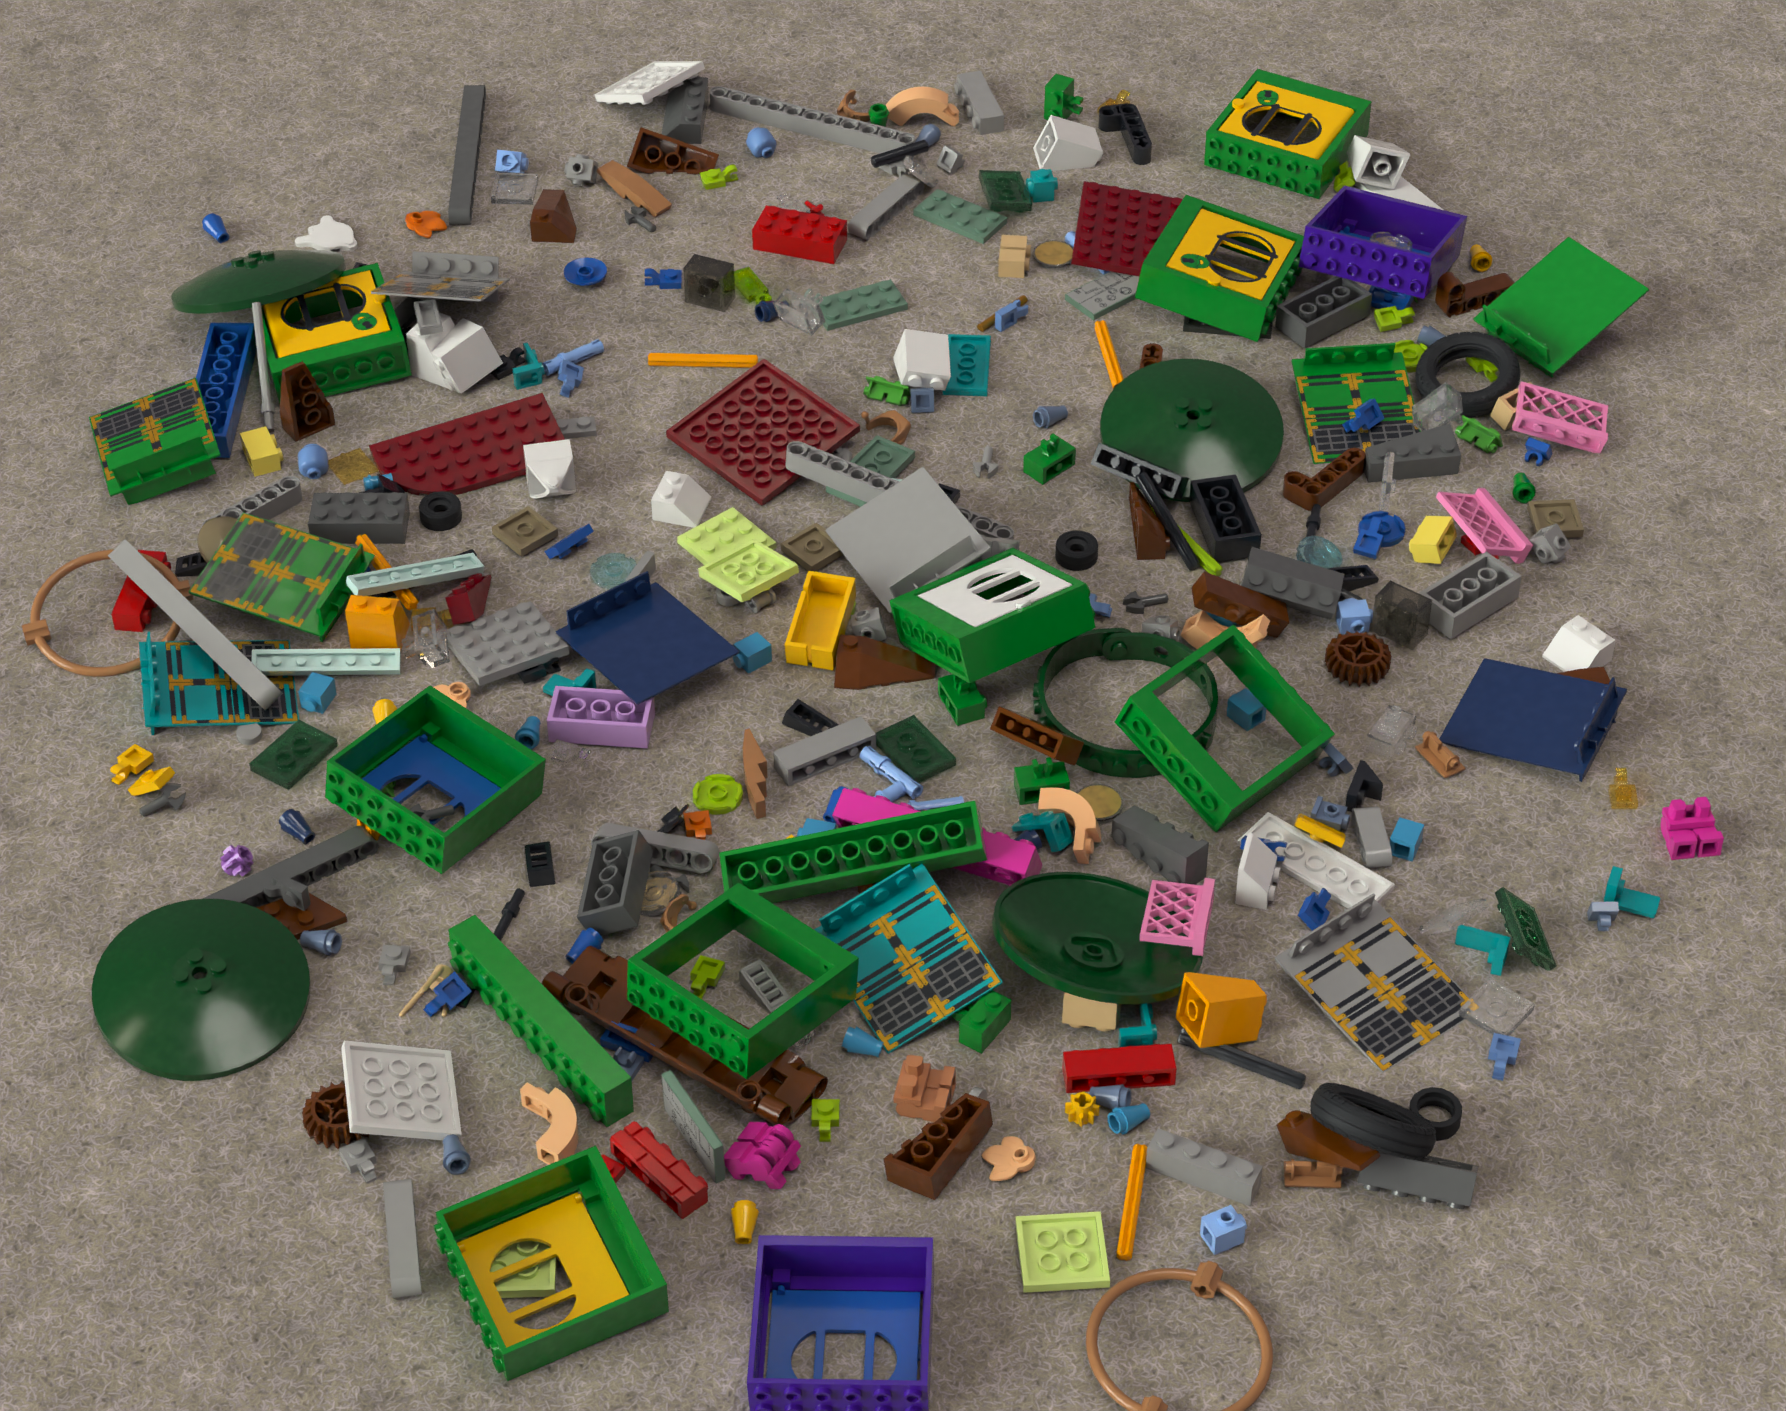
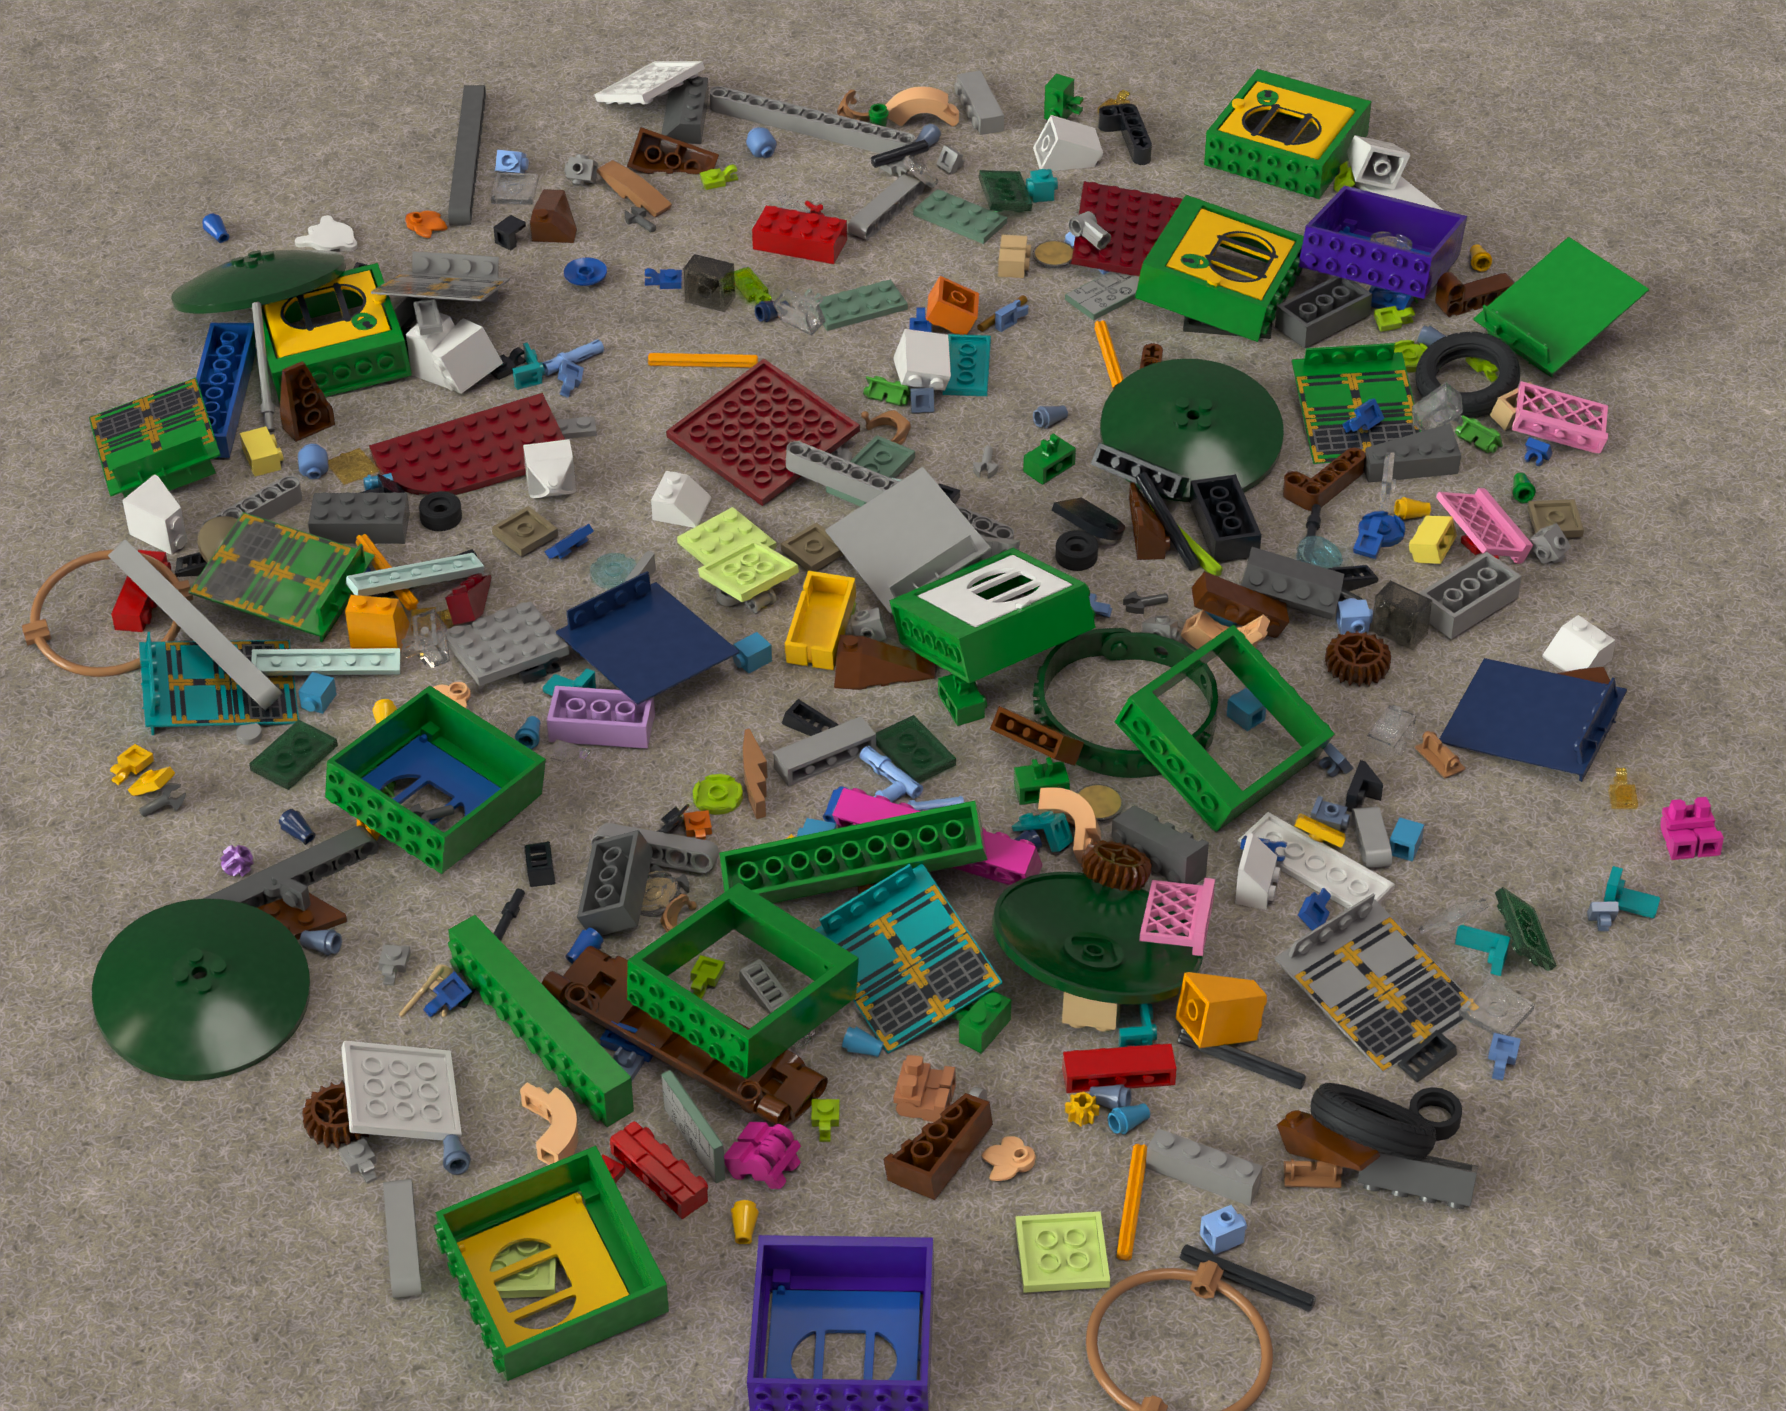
(155, 516): none -> white slope
(505, 231): none -> black panel
(920, 322): none -> blue plate
(952, 306): none -> orange brick
(1087, 226): none -> light grey piece
(1090, 518): none -> black tile
(1116, 865): none -> reddish brown gear
(1251, 1279): none -> black axle
(1410, 508): none -> yellow cone
(1447, 1048): none -> black slope

